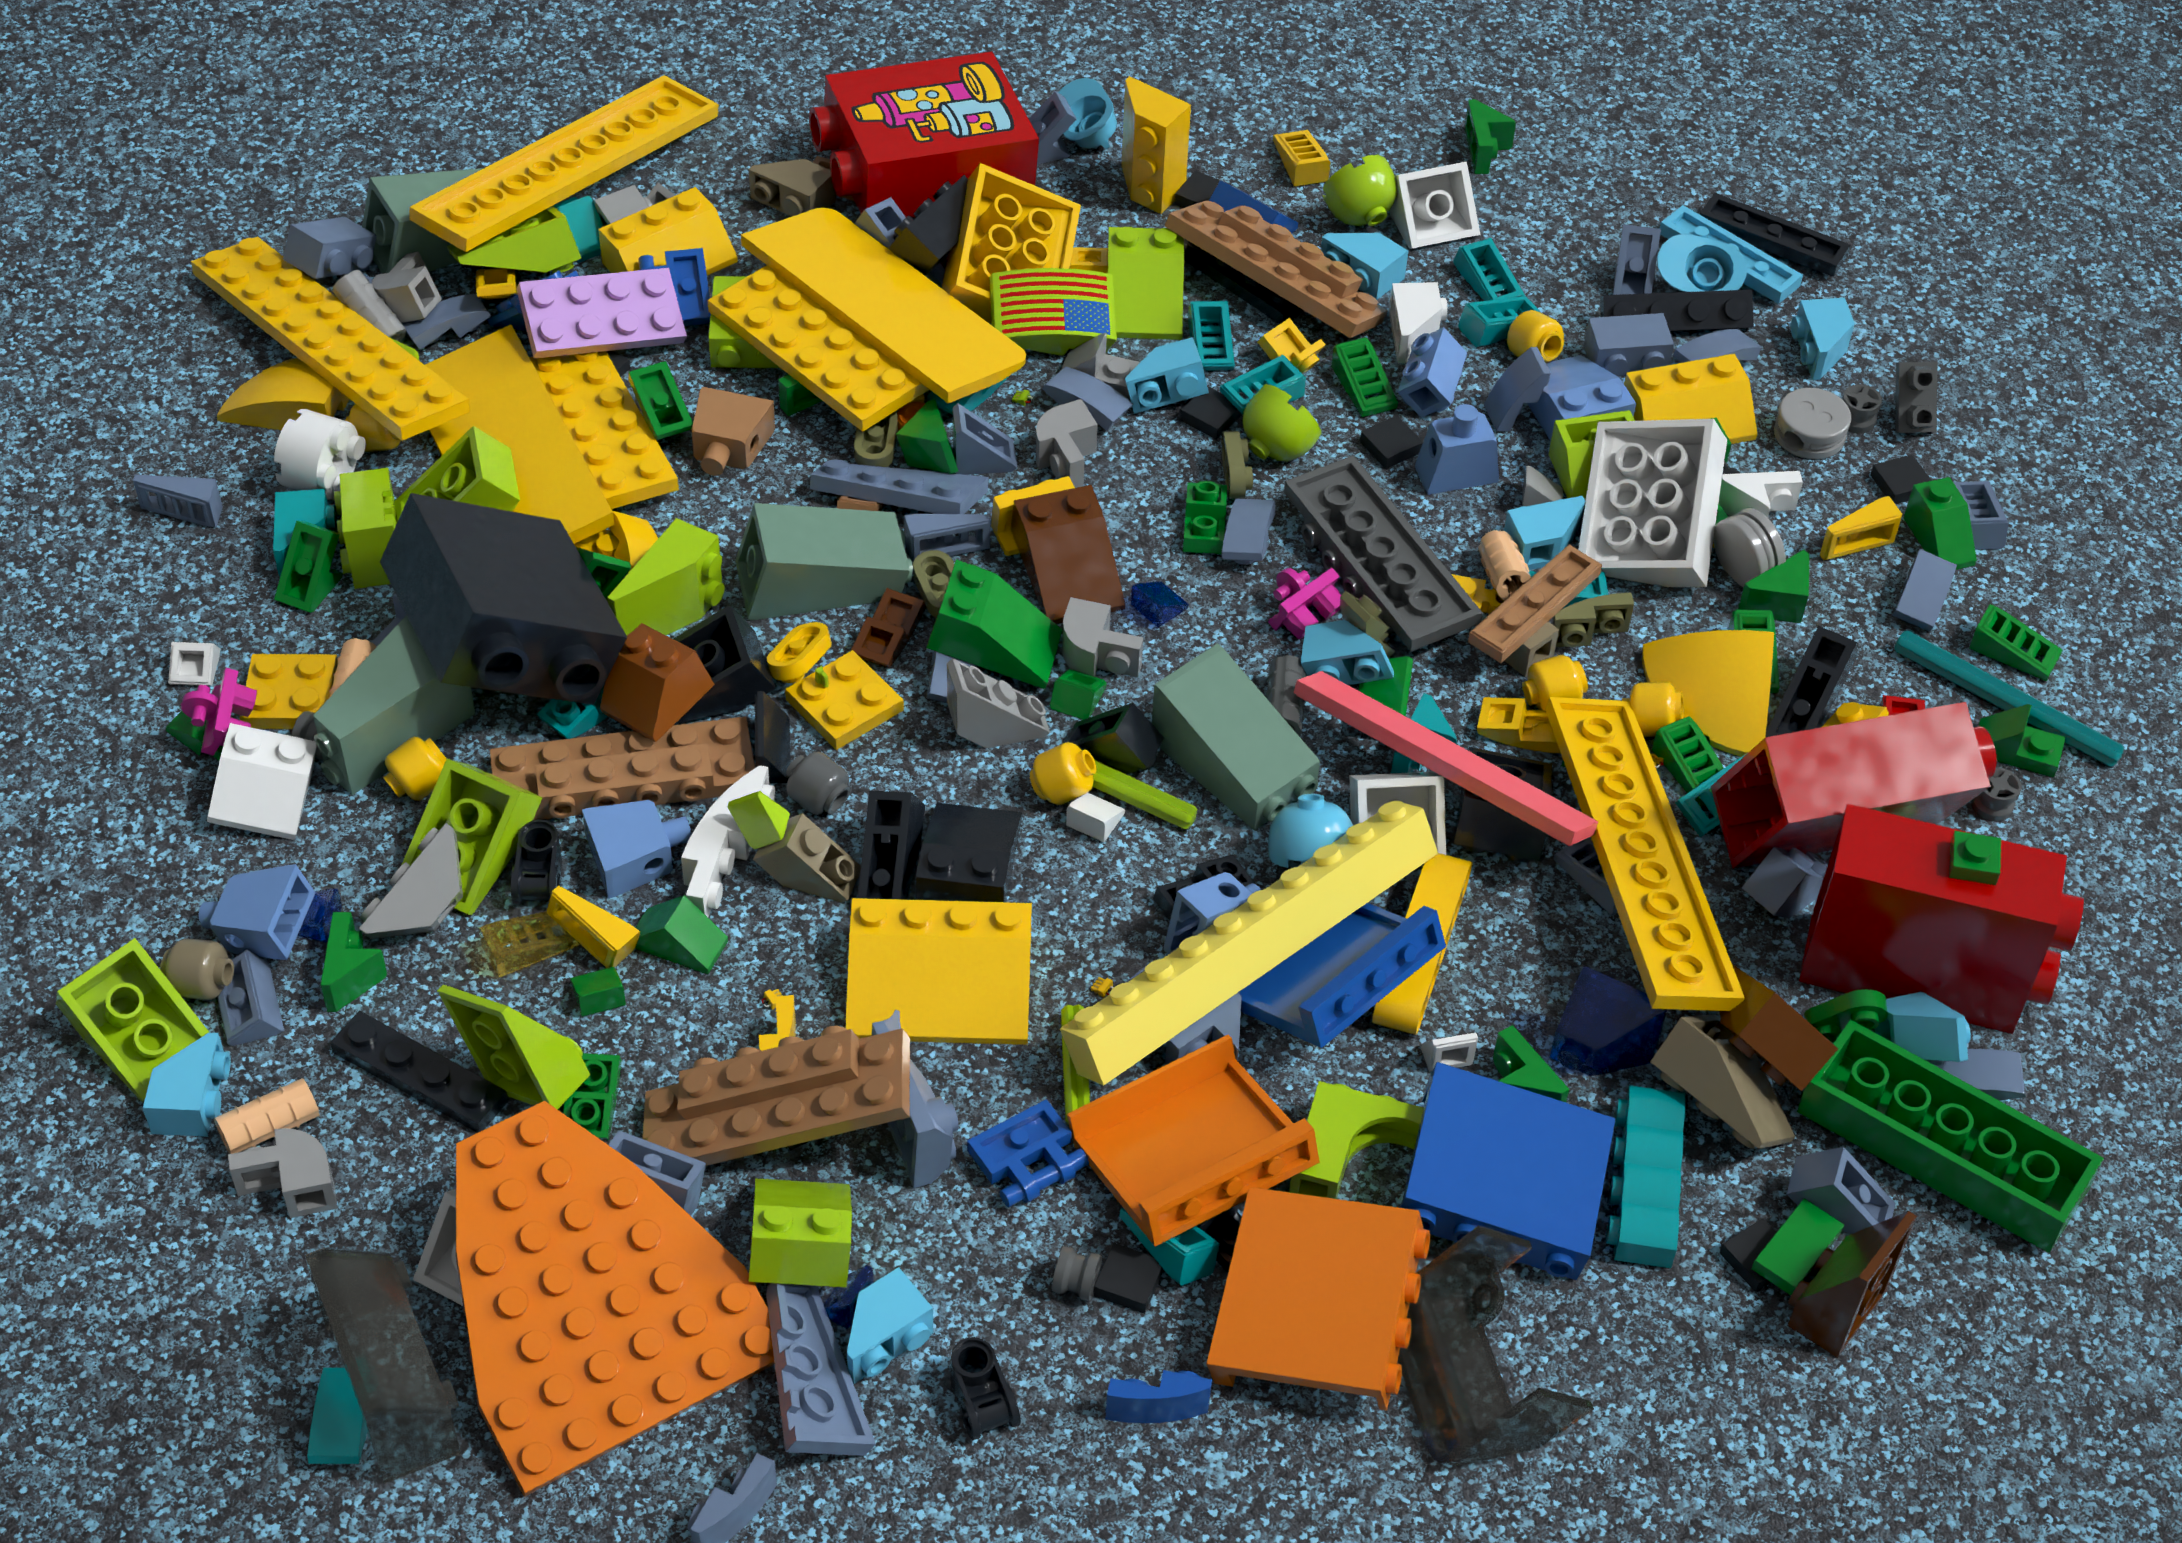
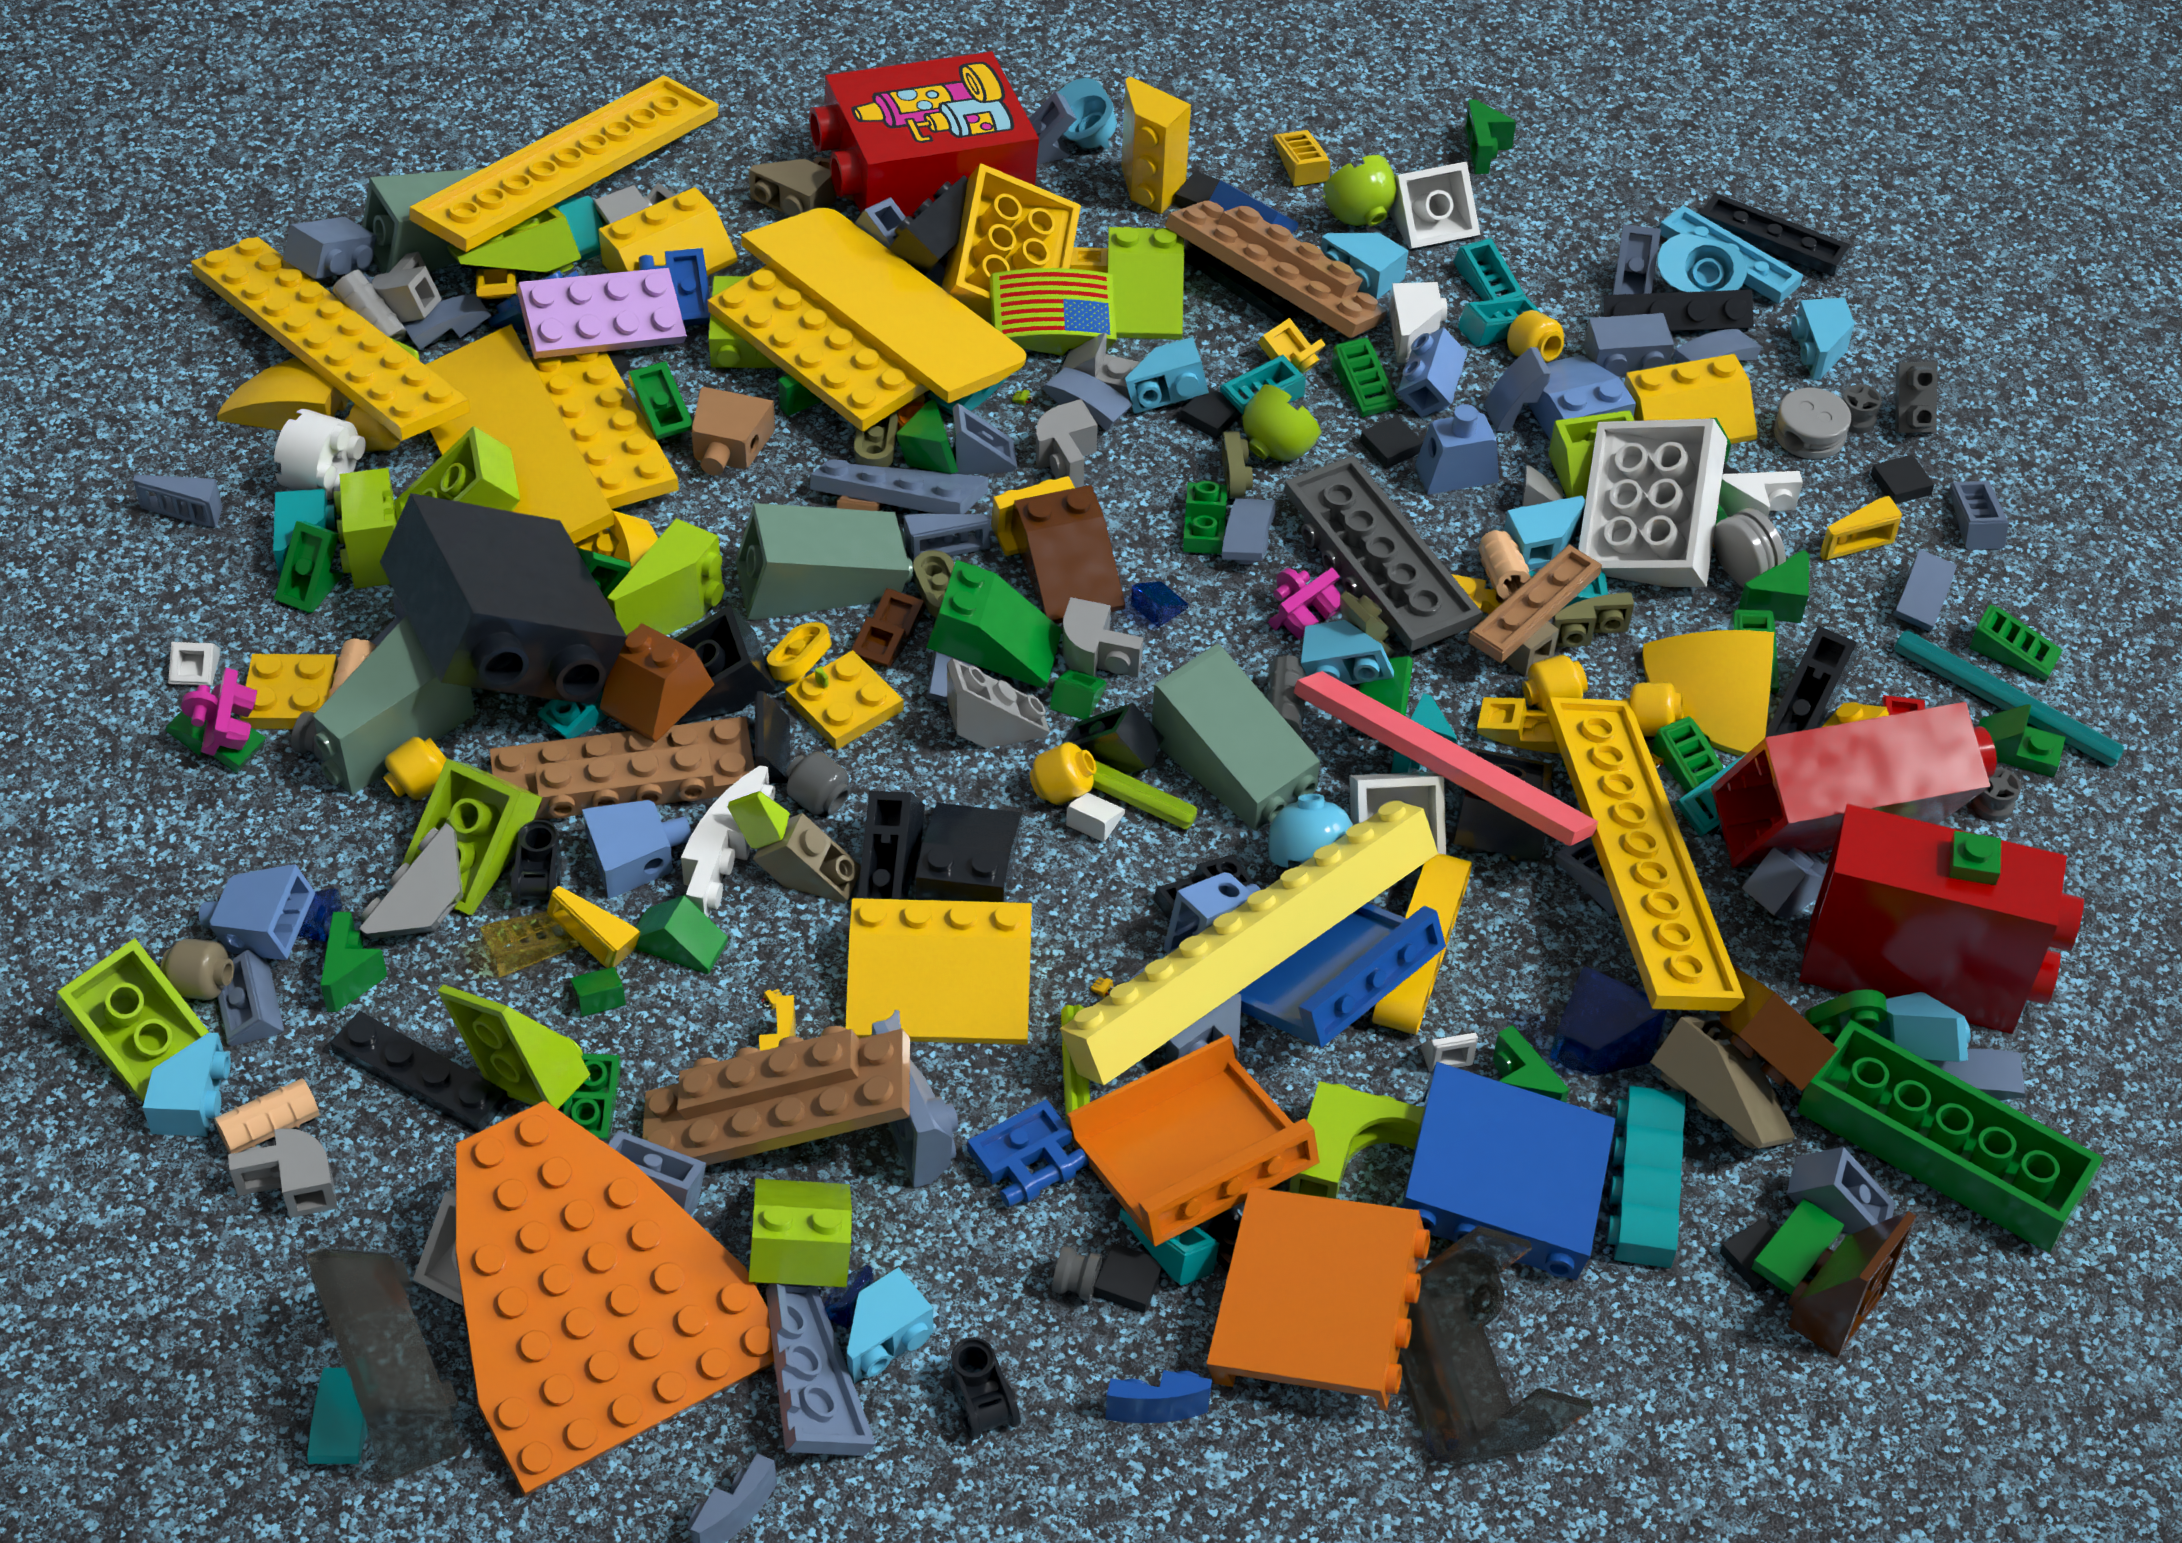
(262, 781): white slope -> none
(1206, 313): teal slope -> none
(1941, 521): green slope -> none

